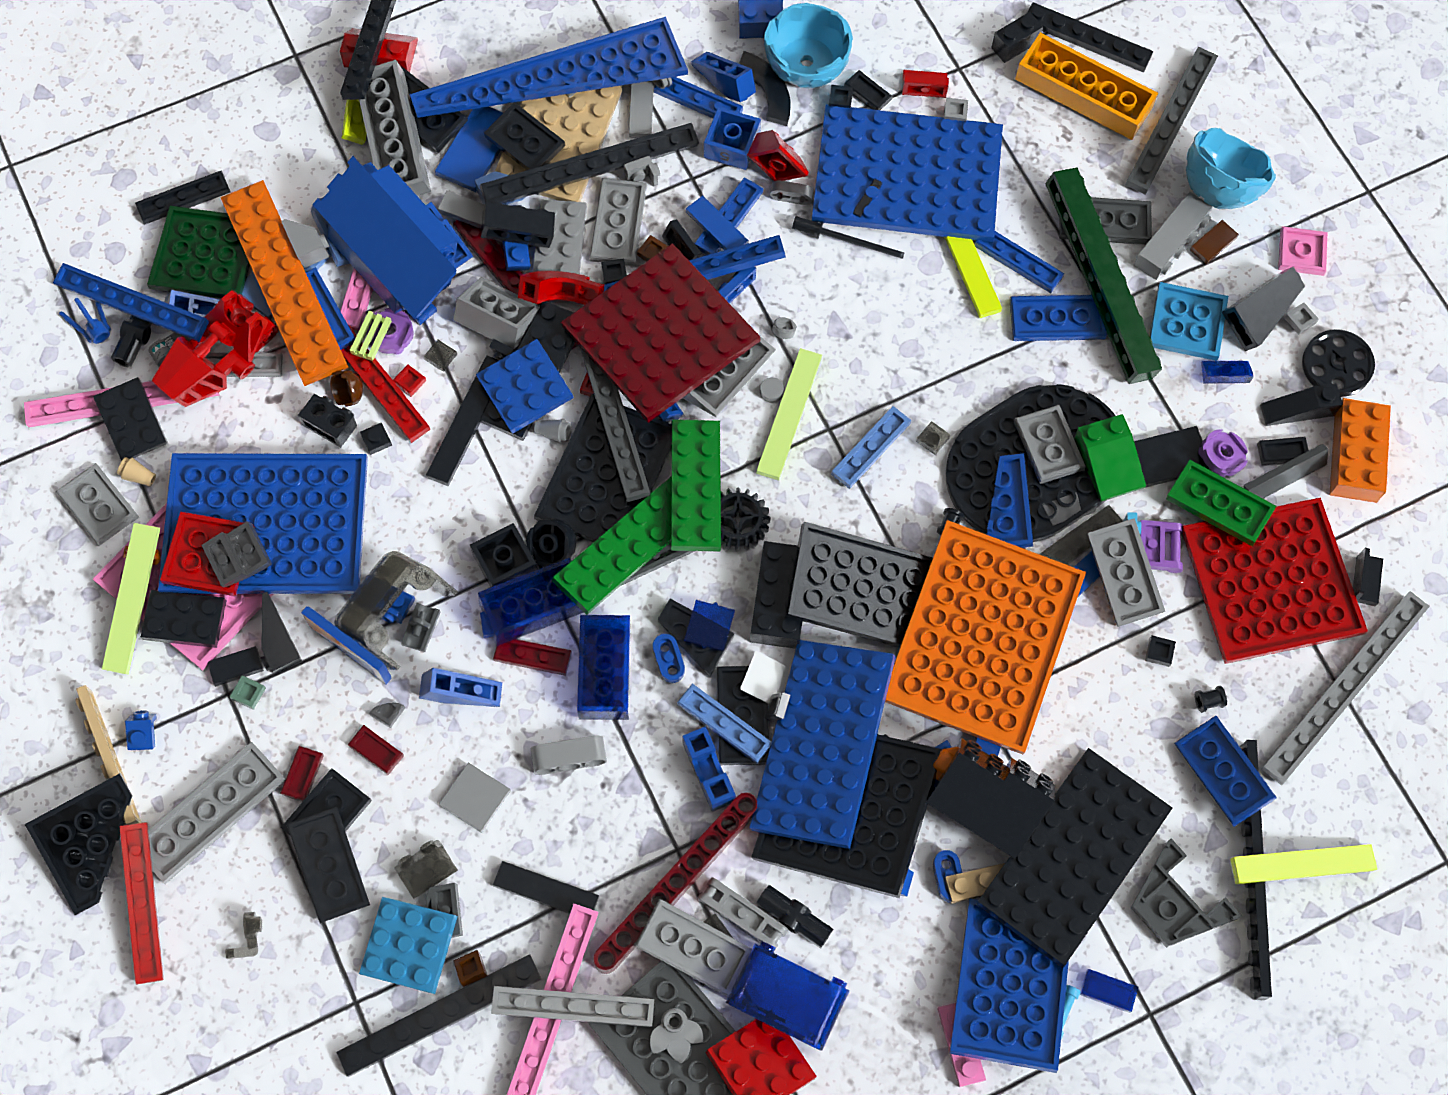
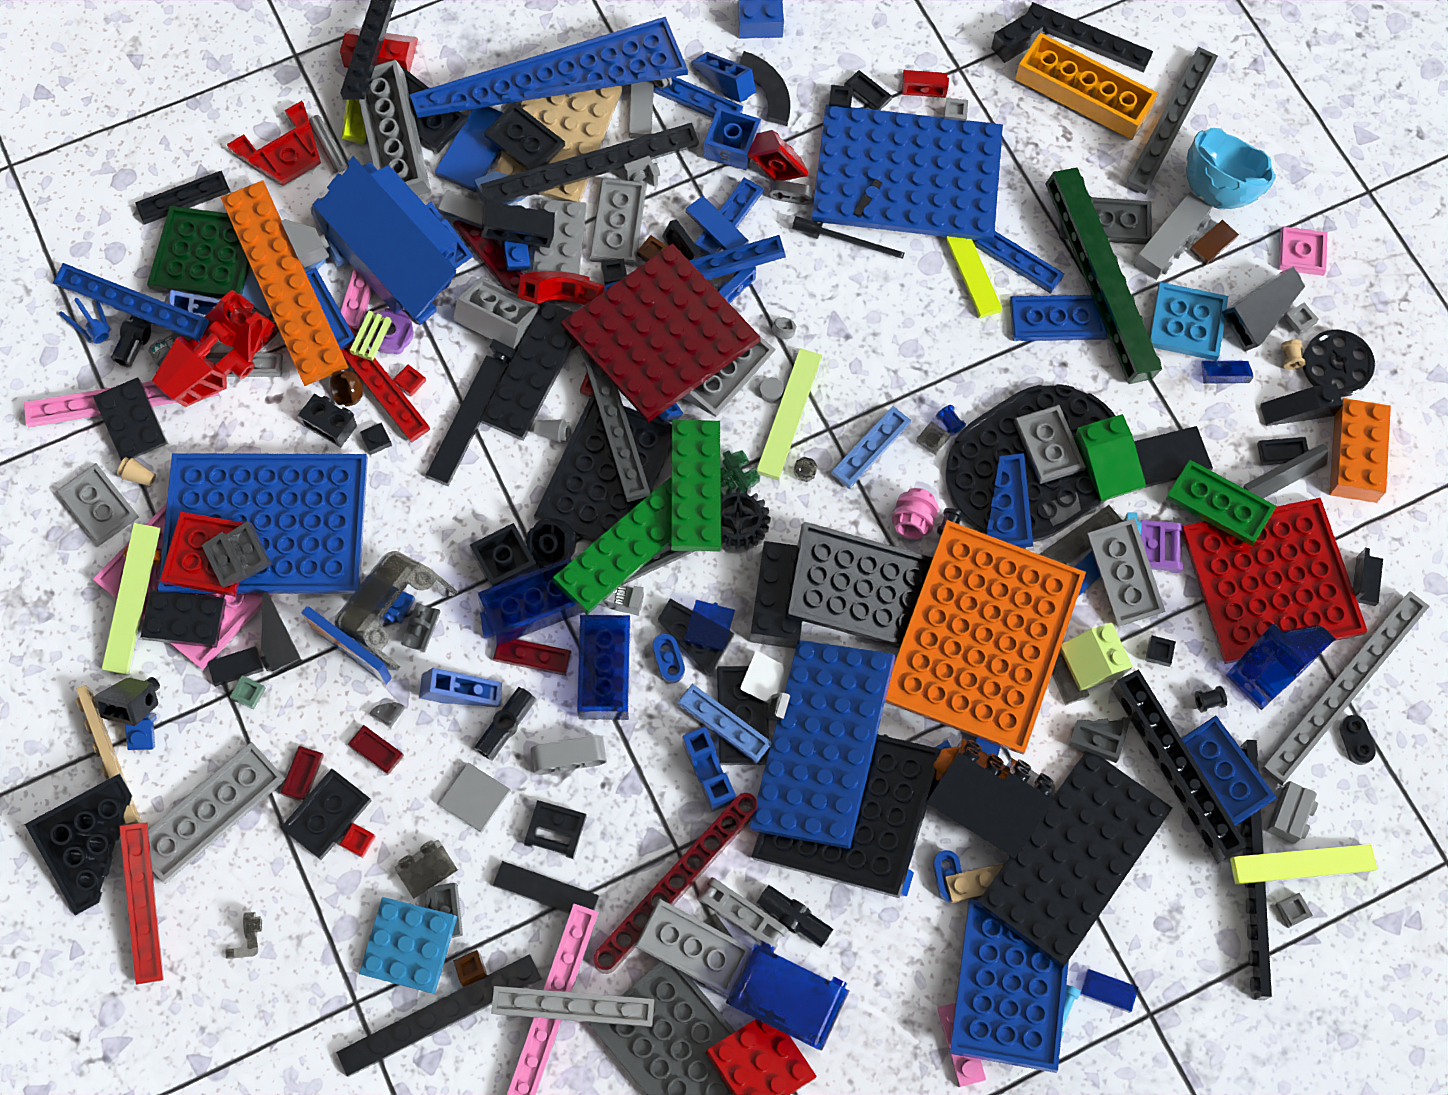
(128, 700): none -> black torso
(285, 156): none -> red wing
(327, 143): none -> light grey axle
(328, 864): black tile -> none
(357, 840): none -> red tile
(440, 355): clear smoke tile -> none
(514, 710): none -> black piece
(524, 386): blue plate -> none
(558, 821): none -> black plate
(625, 600): none -> light grey leg
(675, 1039): light grey plate -> none
(733, 464): none -> clear green hips
(805, 469): none -> clear smoke tile
(809, 34): medium azure piece -> none
(915, 513): none -> bright pink piece
(950, 420): none -> clear blue bush
(1066, 683): none -> clear smoke tile
(1096, 657): none -> yellowish green slope
(1100, 737): none -> dark grey wing
(1169, 909): dark grey wing -> none
(1178, 766): none -> black brick
(1216, 461): medium lavender plate -> none
(1277, 661): none -> clear blue windscreen
(1292, 354): none -> tan bush
(1292, 812): none -> light grey brick
(1294, 910): none -> flat silver tile
(1358, 738): none -> black plate

